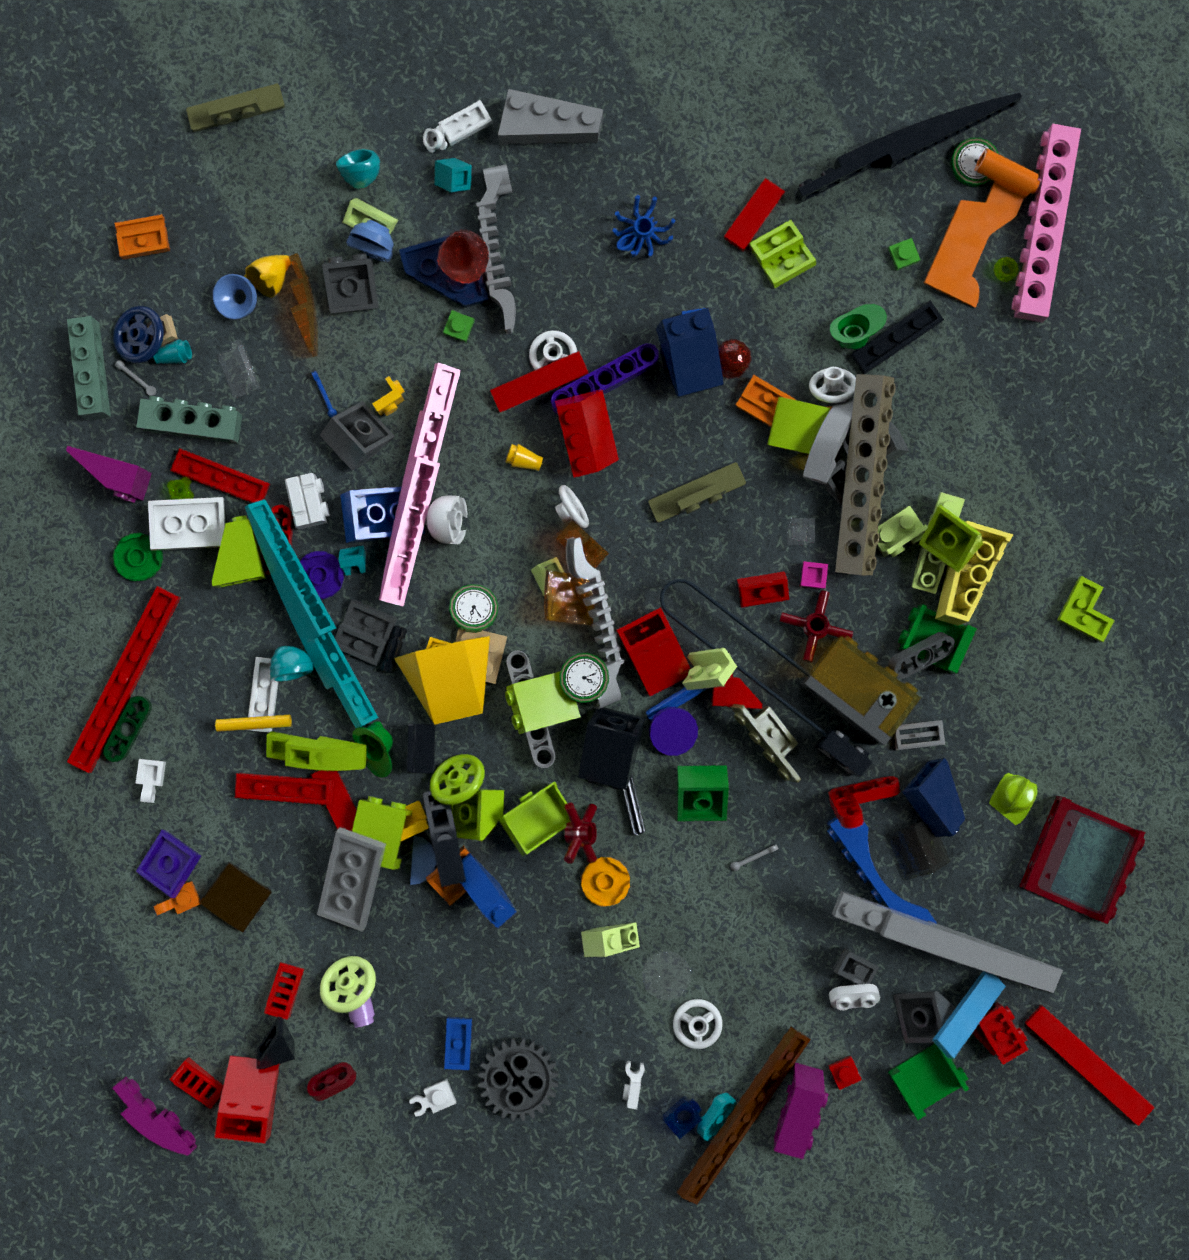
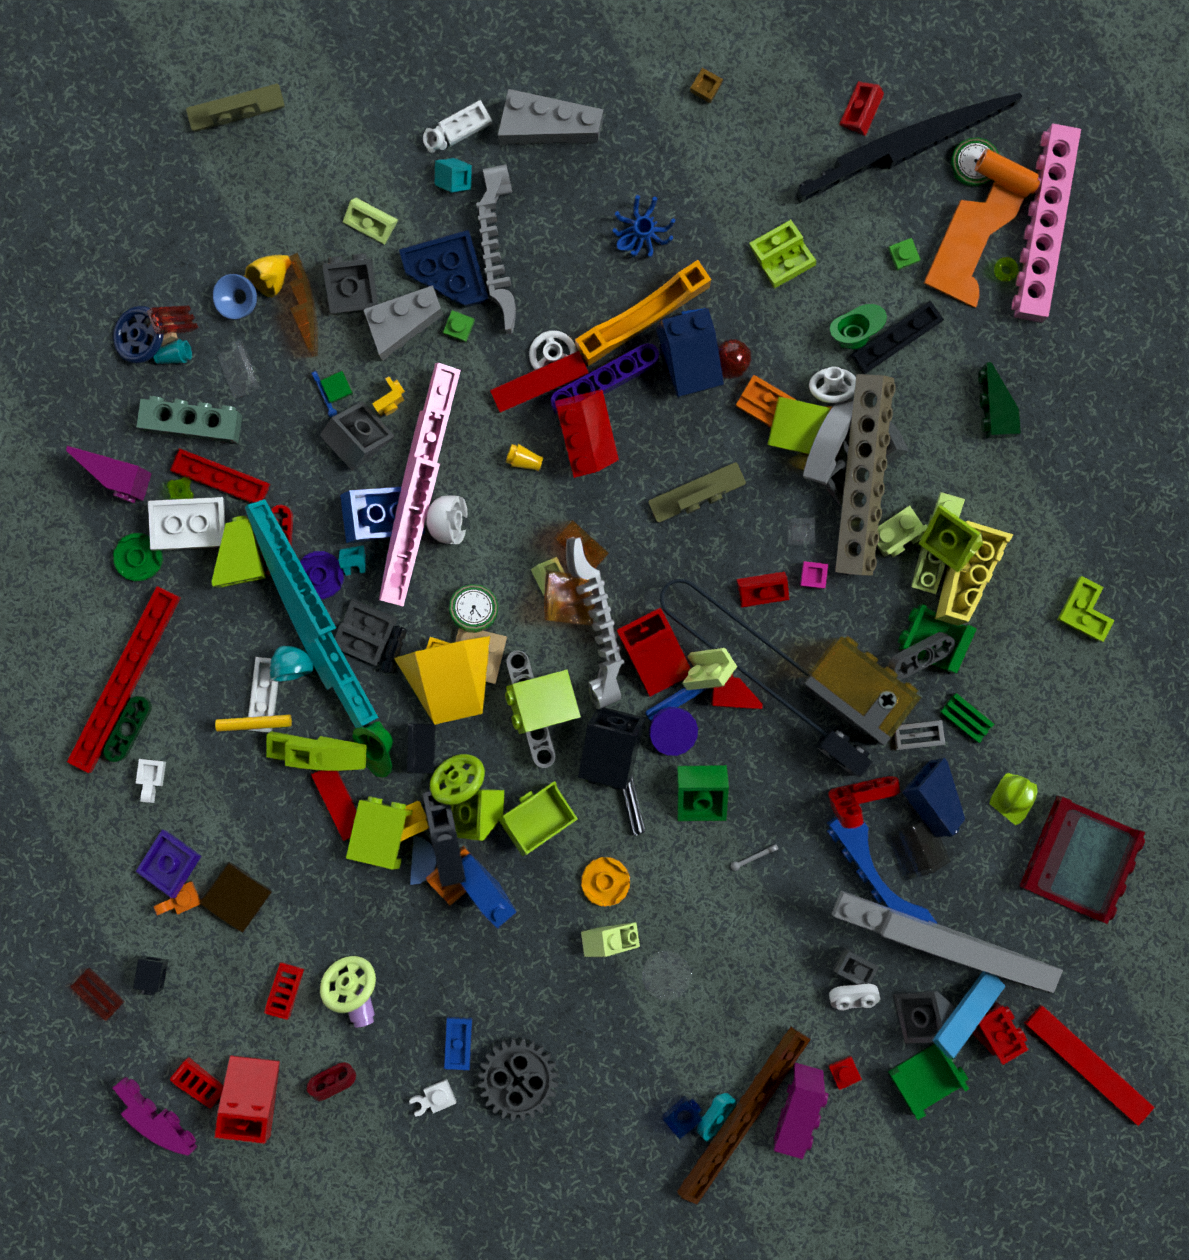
(88, 368): sand green brick -> none
(90, 1001): none -> clear red tile
(142, 237): orange plate -> none
(150, 390): light grey hinge -> none
(150, 975): none -> black brick
(178, 313): none -> clear red tile
(276, 1046): black slope -> none
(284, 788): red tile -> none
(306, 500): white brick -> none
(336, 387): none -> green tile
(351, 879): light grey plate -> none
(359, 167): teal hat -> none
(371, 250): medium blue tile -> none
(373, 233): medium blue piece -> none
(401, 319): none -> light grey wedge
(463, 256): clear red hair -> none
(571, 507): white piece -> none
(580, 833): dark red bar -> none
(584, 677): tile -> none
(632, 1091): white plate -> none
(666, 299): none -> light orange arch
(697, 1033): white piece -> none
(706, 85): none -> pearl gold plate
(754, 214): red tile -> none
(772, 736): olive bracket -> none
(818, 616): dark red bar -> none
(862, 107): none -> red slope
(983, 731): none -> green tile
(1000, 409): none -> dark green slope

